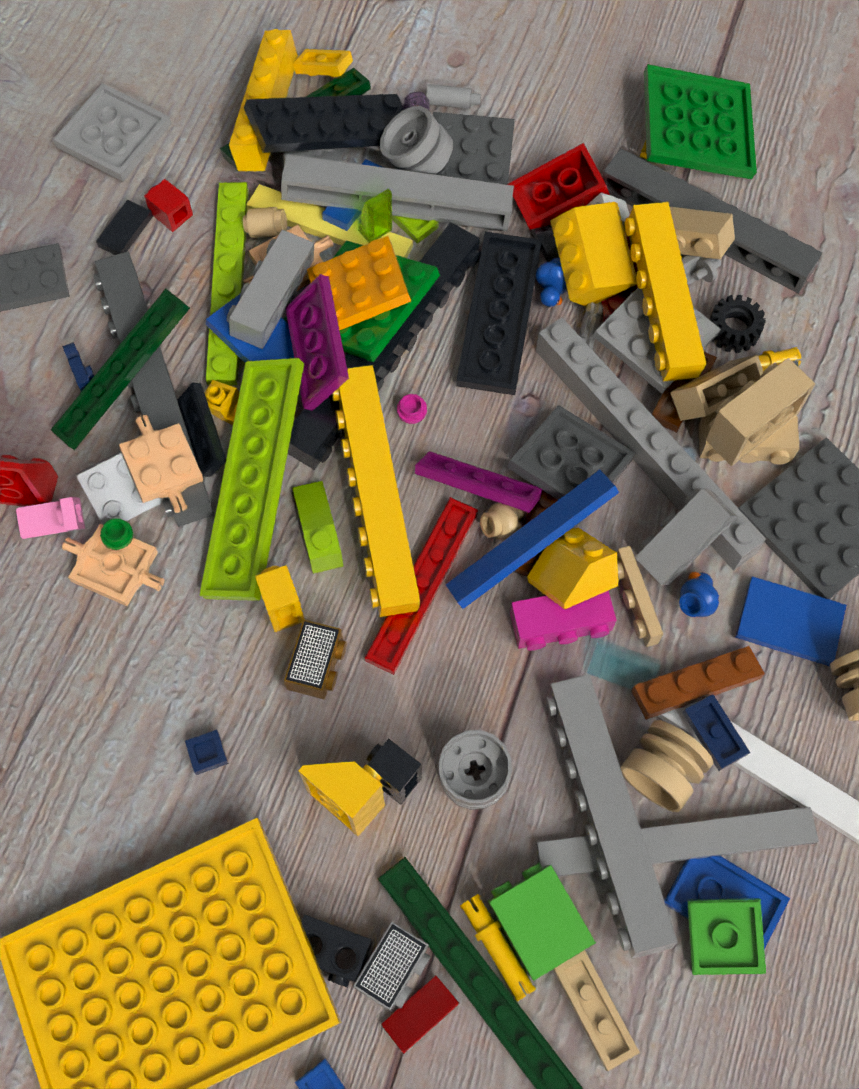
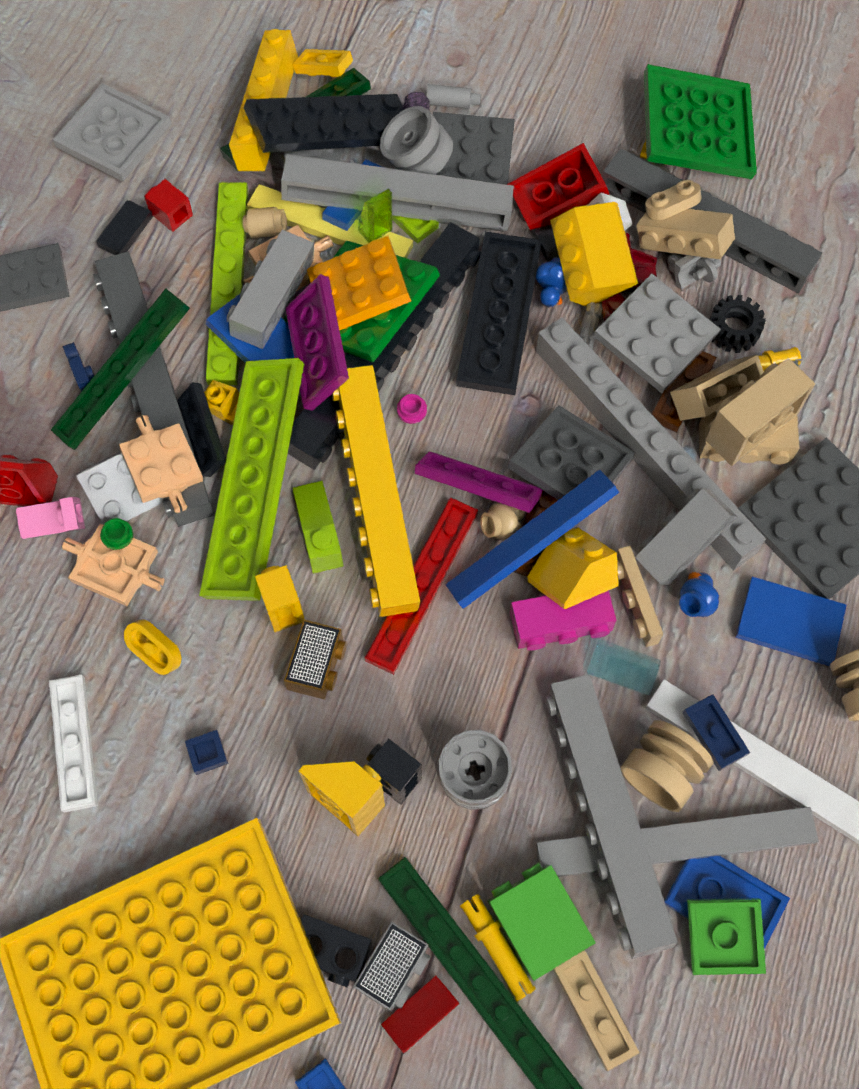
(73, 743): none -> white tile
(152, 647): none -> yellow plate
(665, 292): yellow brick -> none
(673, 200): none -> tan plate
(697, 682): dark orange plate -> none

